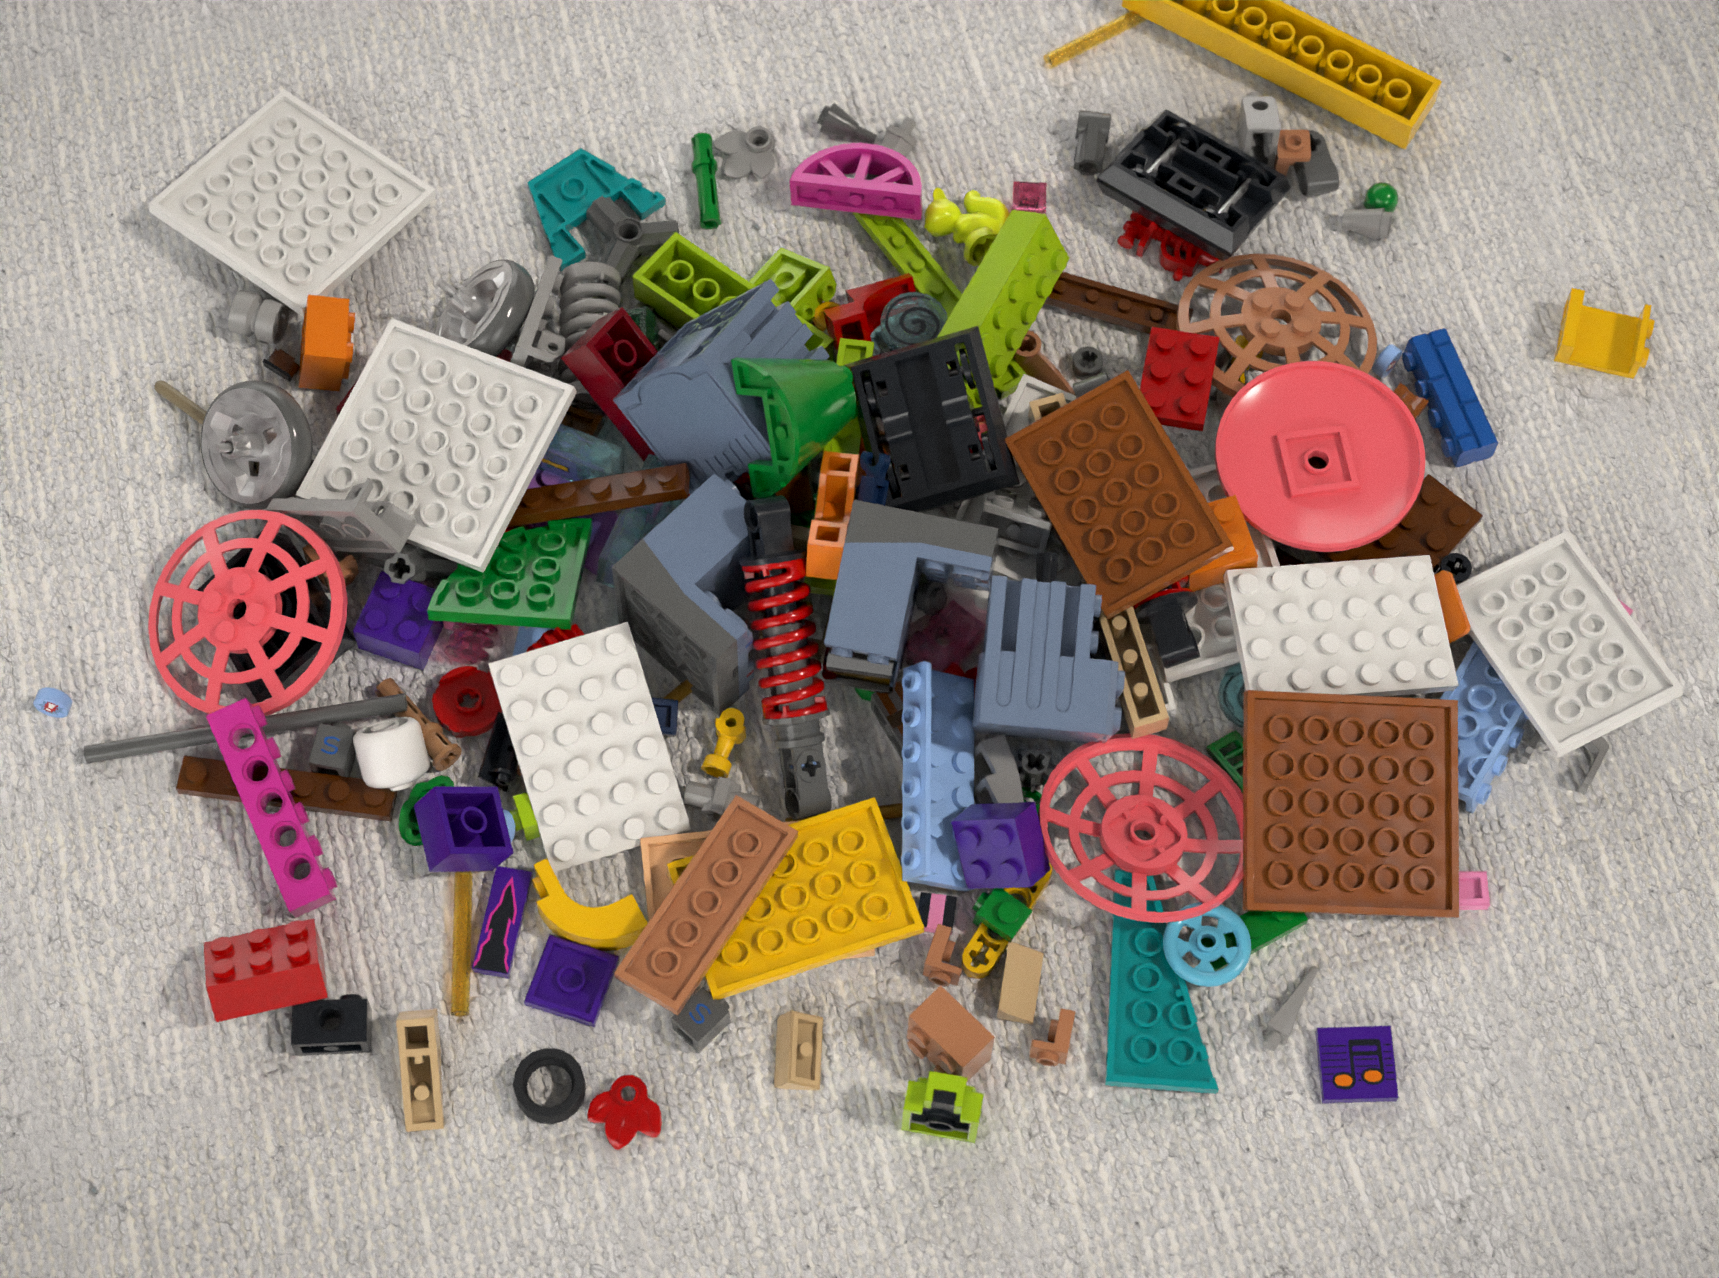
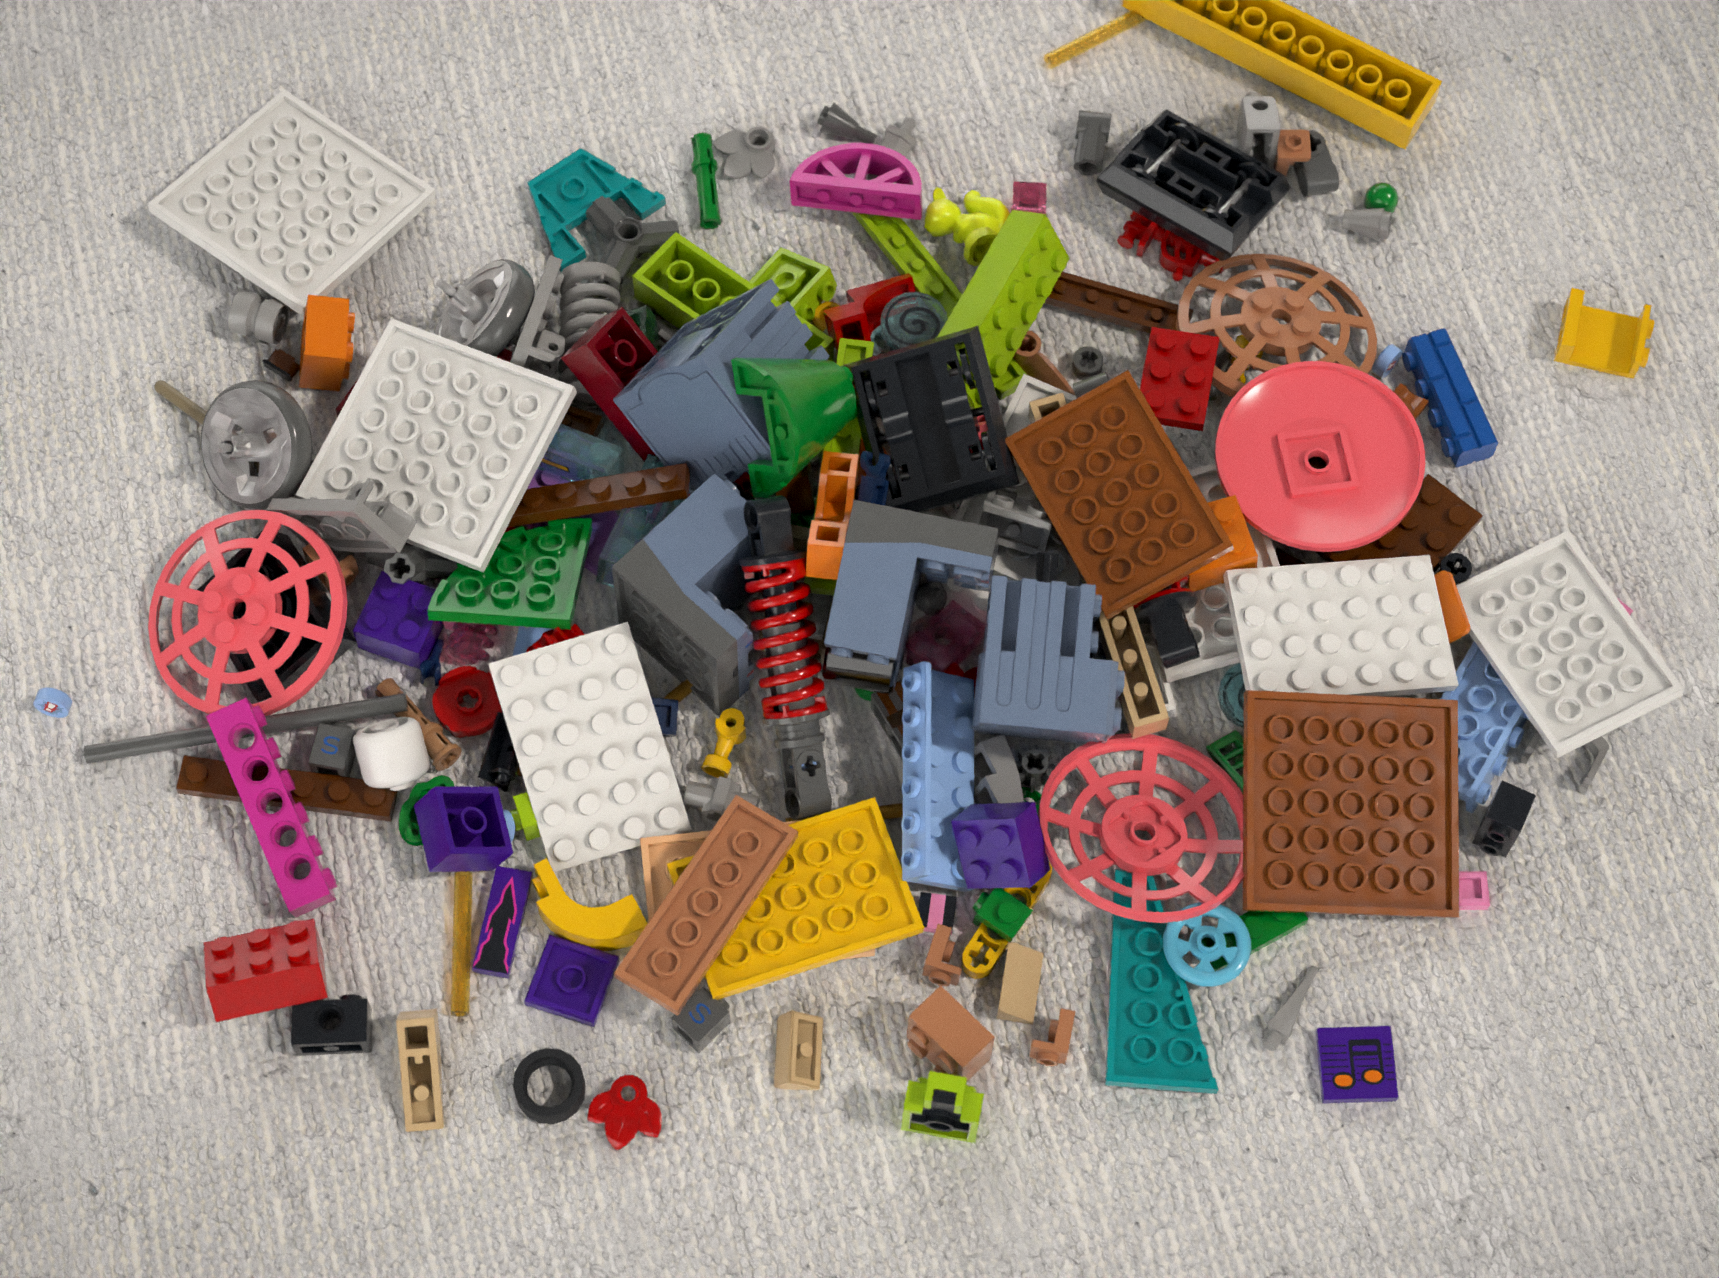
(432, 667): none -> dark blue hand
(1503, 819): none -> black brick

